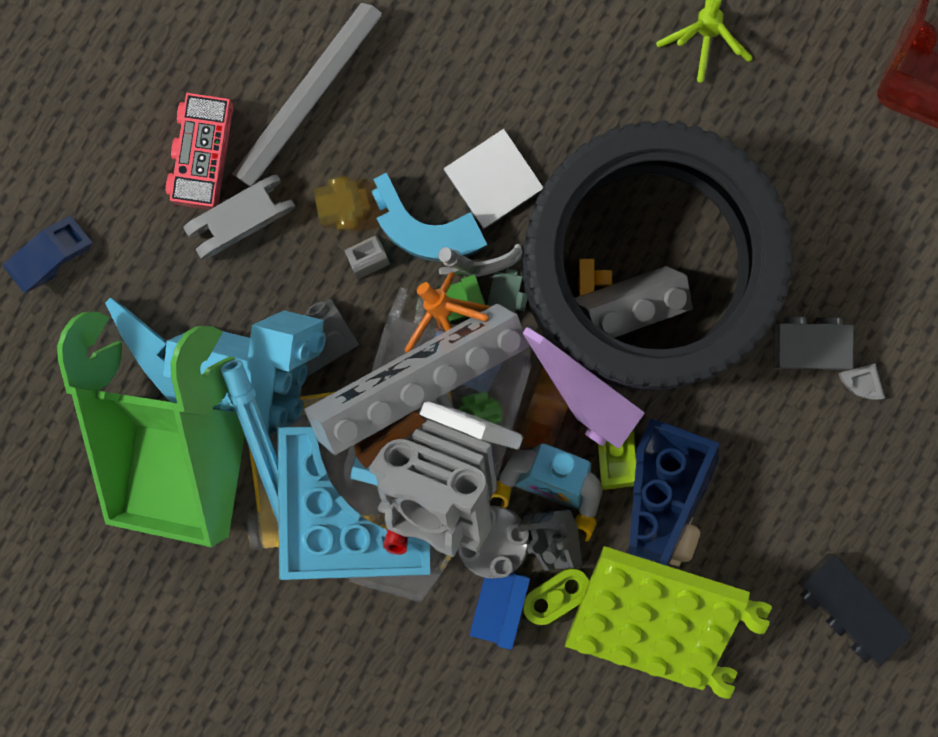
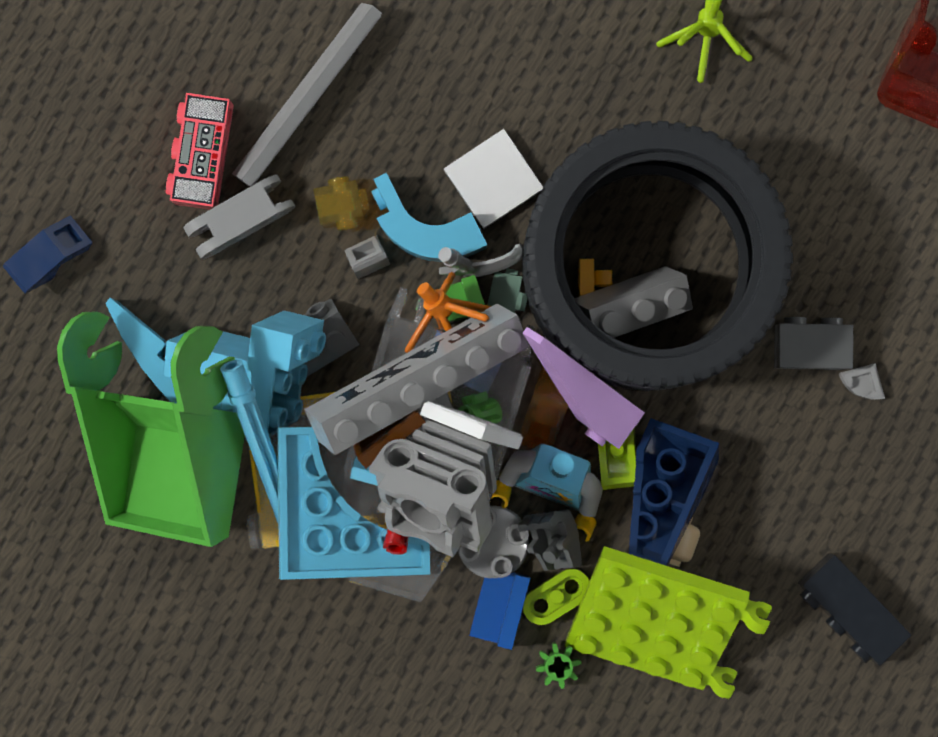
(549, 660): none -> bright green gear

